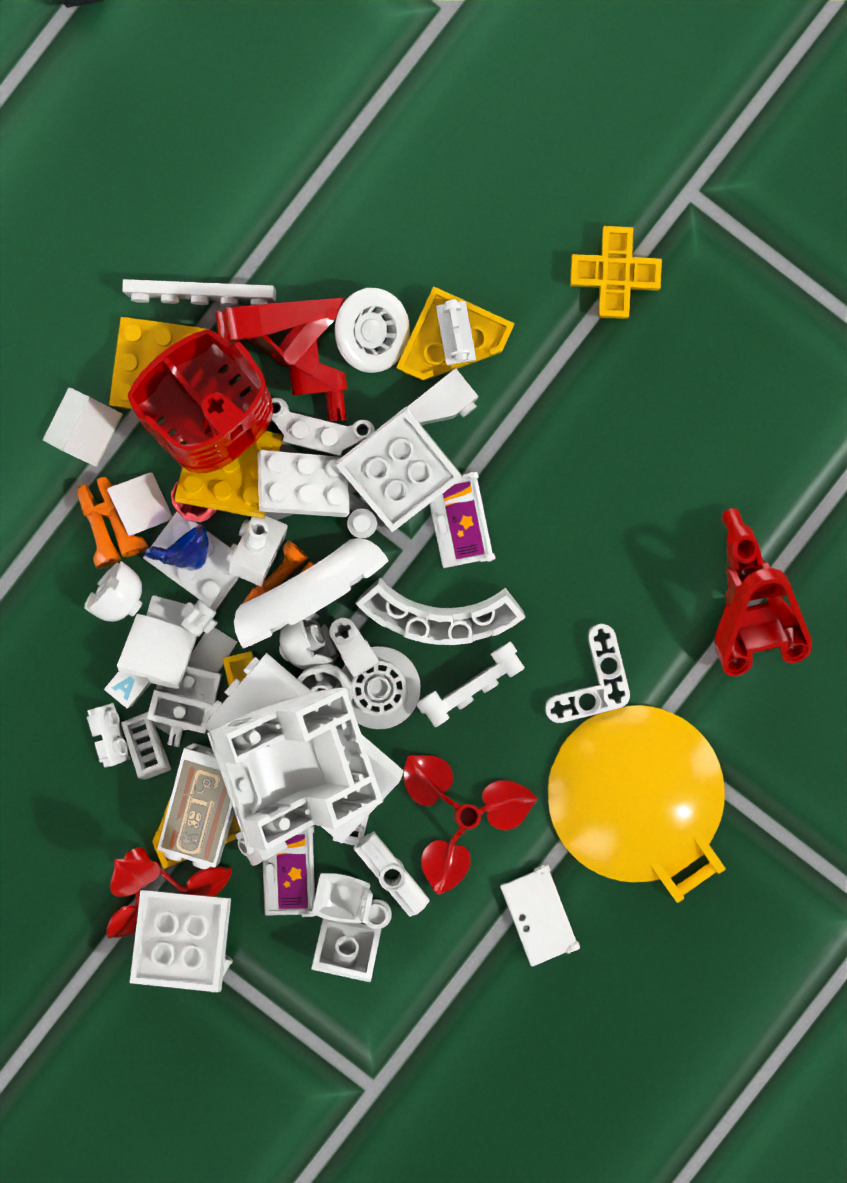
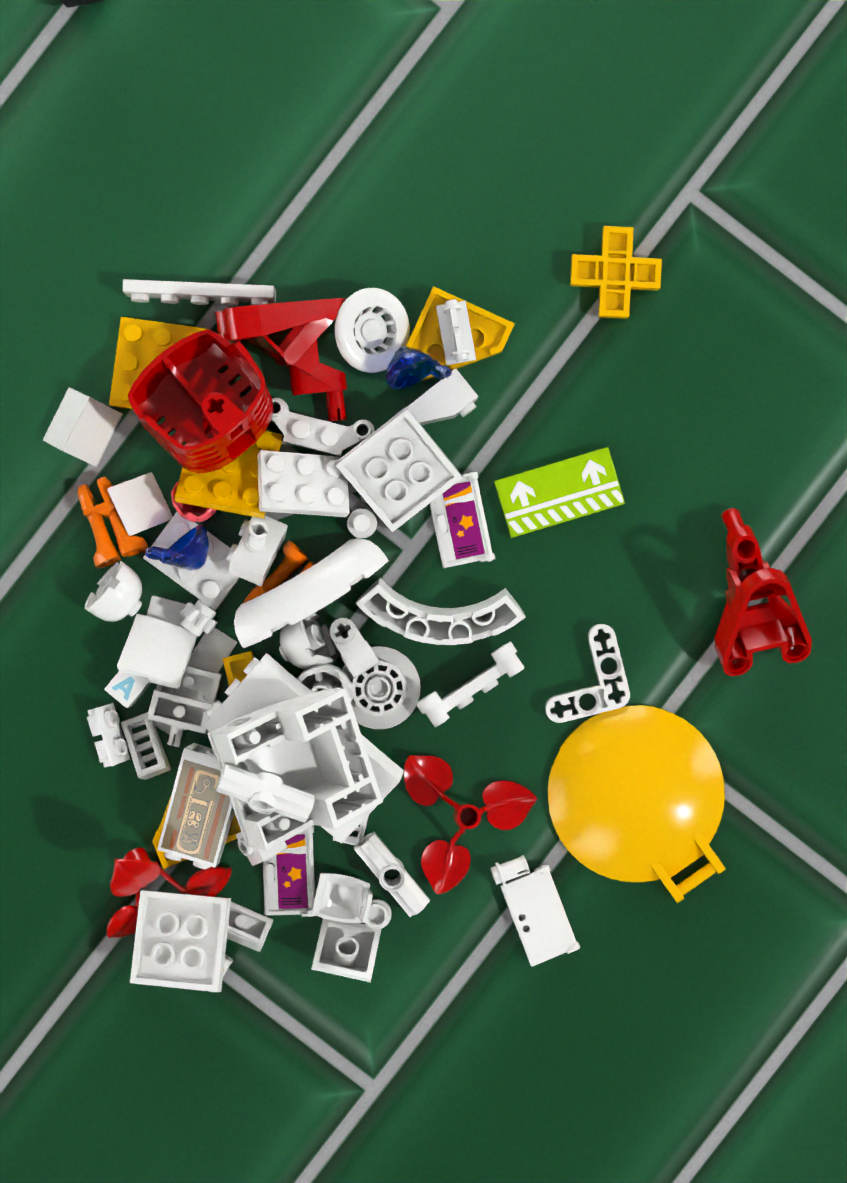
(248, 927): none -> white slope
(265, 793): none -> white piece
(412, 366): none -> clear blue hat
(509, 870): none -> white pin
(559, 492): none -> lime tile

